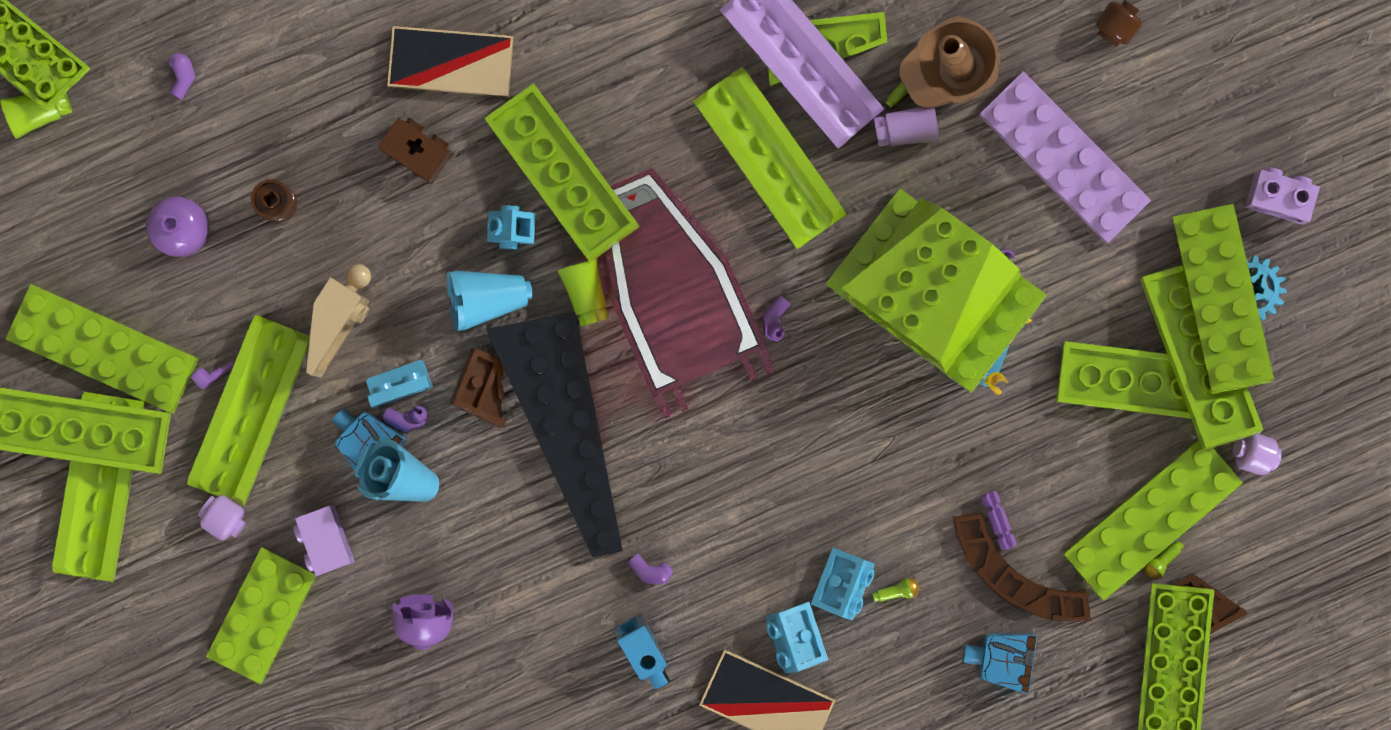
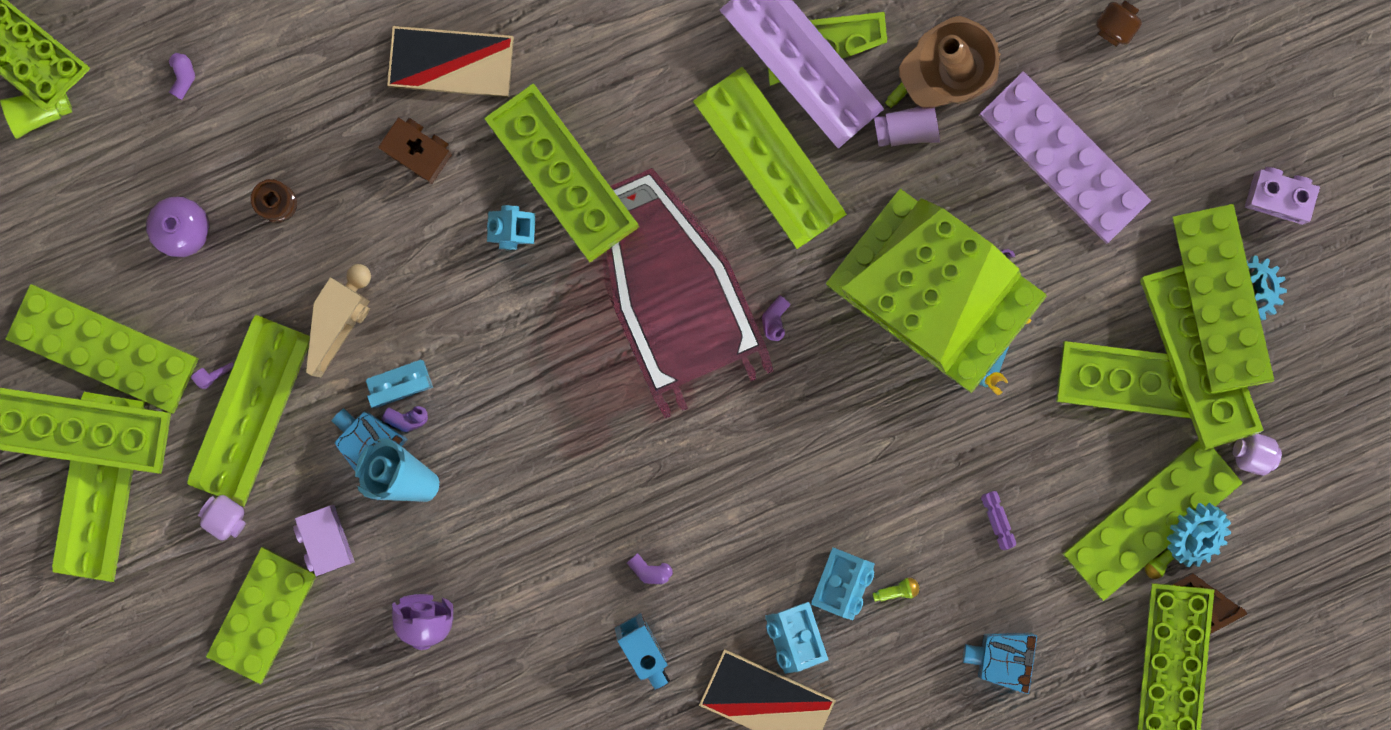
(480, 388): reddish brown wing -> none
(484, 296): medium azure cone -> none
(554, 389): black wing -> none
(585, 291): lime plant -> none
(1008, 583): reddish brown tile -> none
(1199, 534): none -> medium azure gear

